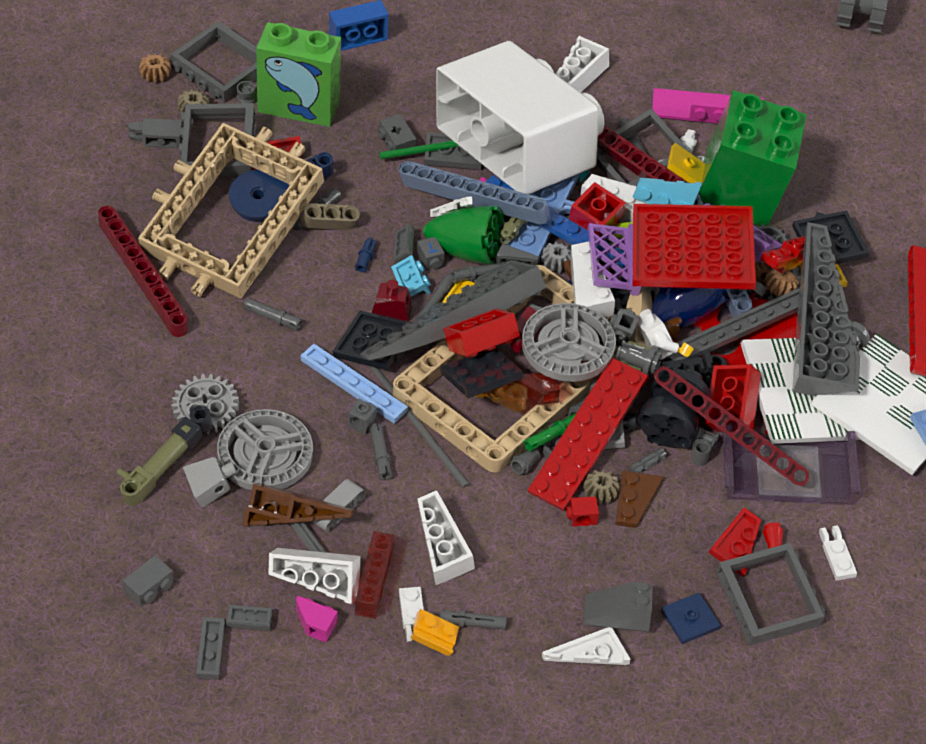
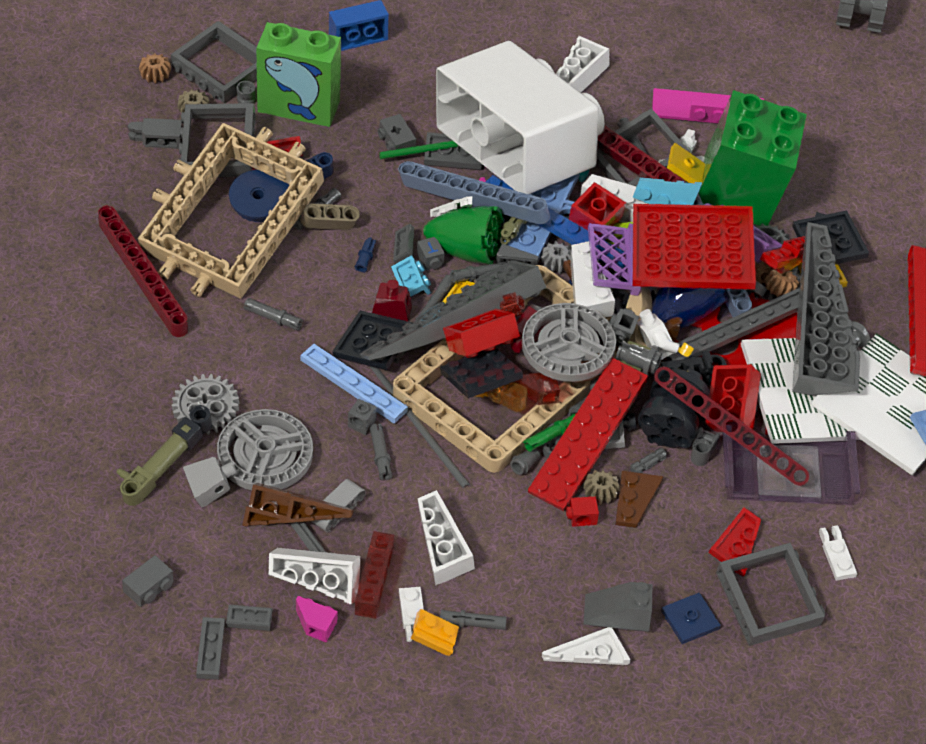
(513, 304): none -> clear red gear
(773, 534): red cone -> none

